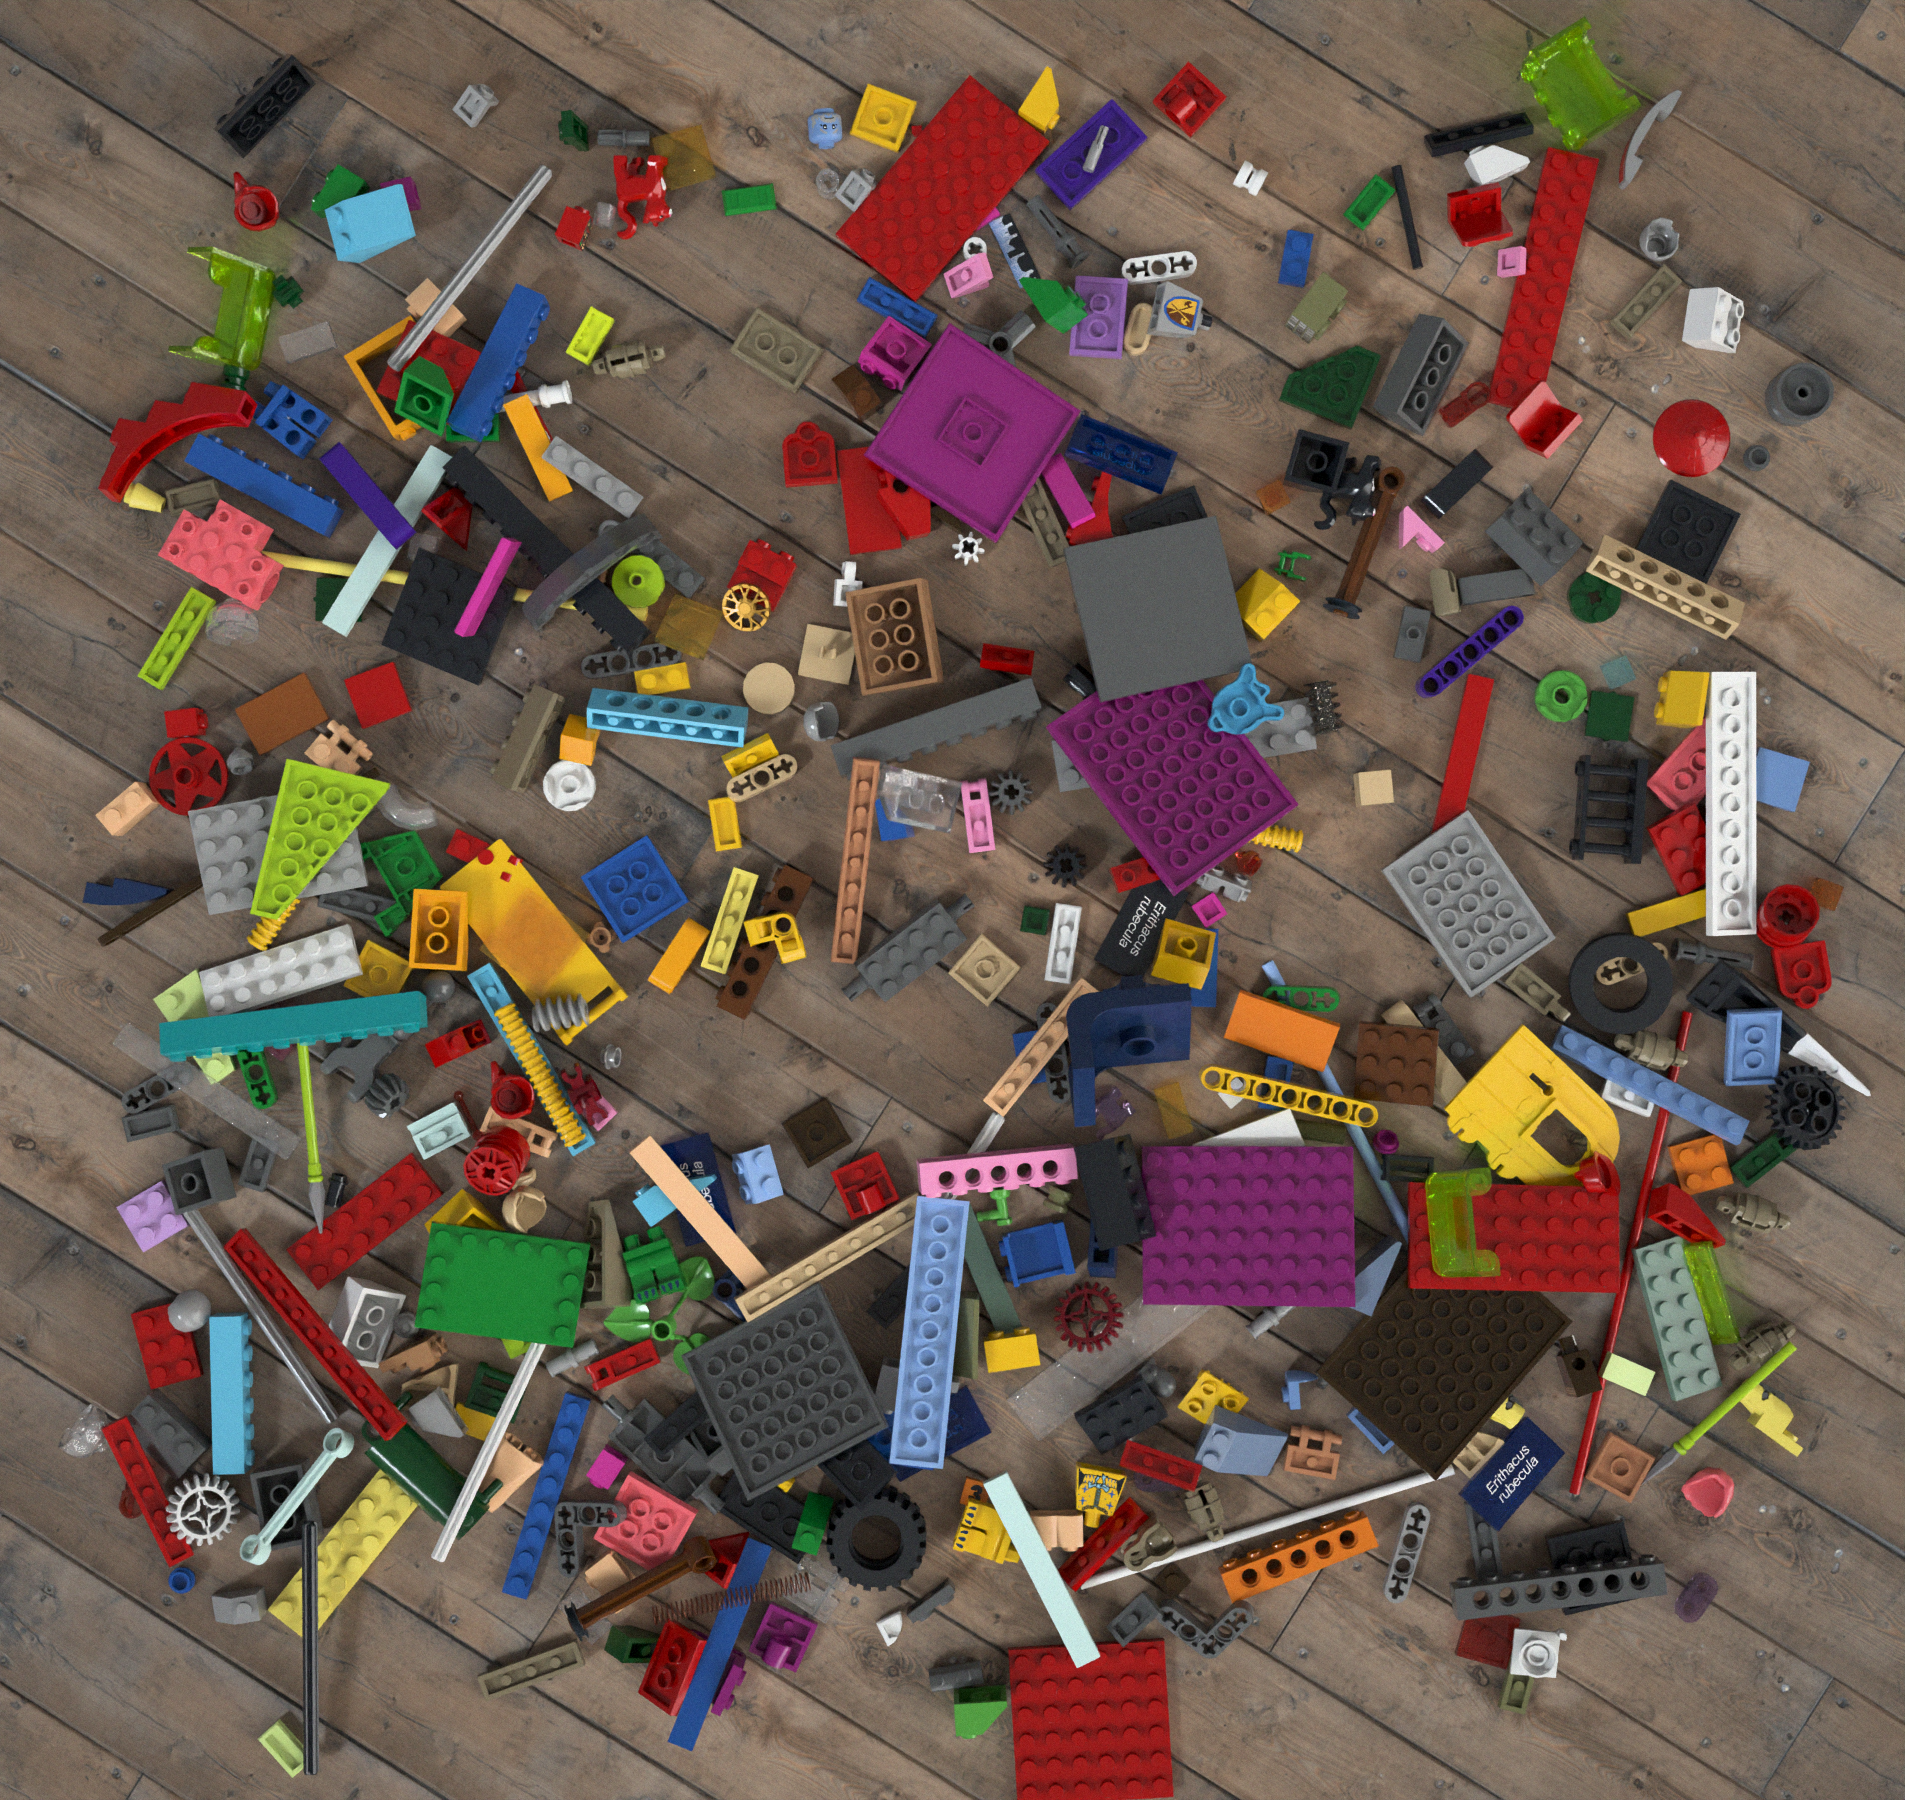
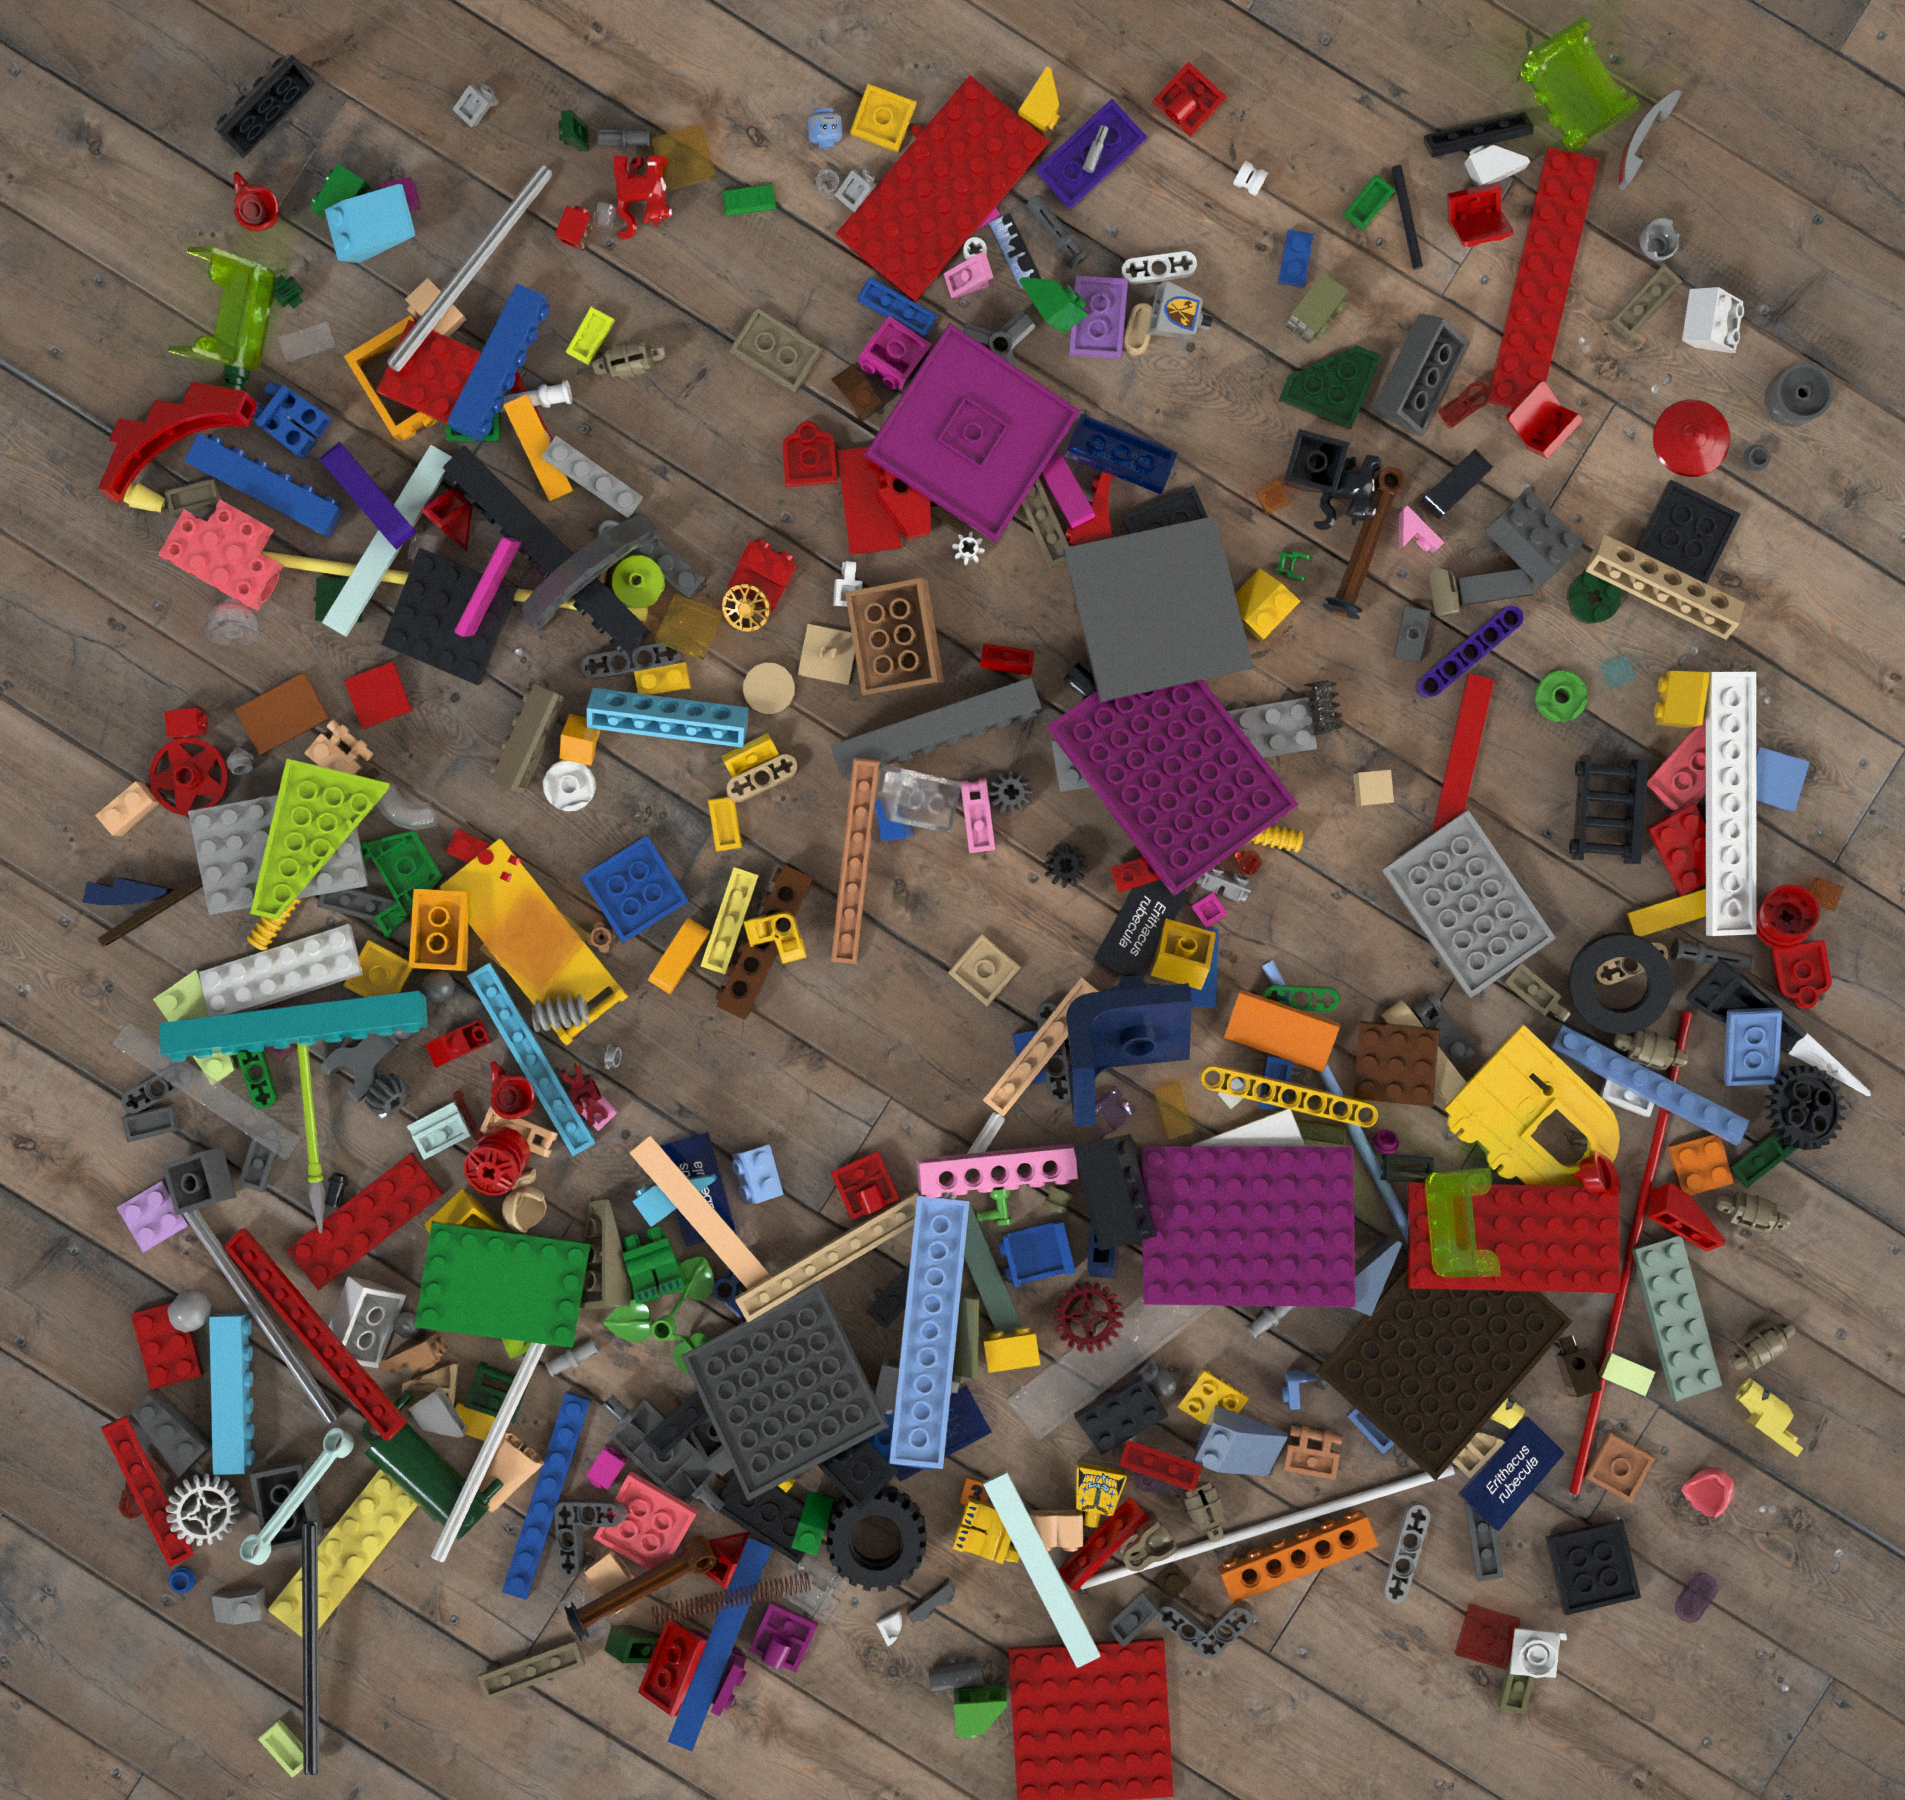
(86, 1434): clear cylinder -> none
(176, 638): lime plate -> none
(425, 395): green slope -> none
(539, 1074): yellow piece -> none
(623, 1363): red plate -> none
(817, 1132): dark brown tile -> none
(821, 721): light grey hair -> none
(910, 950): dark grey plate -> none
(1034, 920): dark green tile -> none
(1063, 943): white tile -> none
(1242, 704): dark azure tile -> none
(1511, 262): bright pink plate -> none
(1609, 716): dark green piece -> none
(1650, 1584): dark grey brick -> none
(1688, 1440): lime piece -> none
(1712, 1293): clear neon green plate -> none

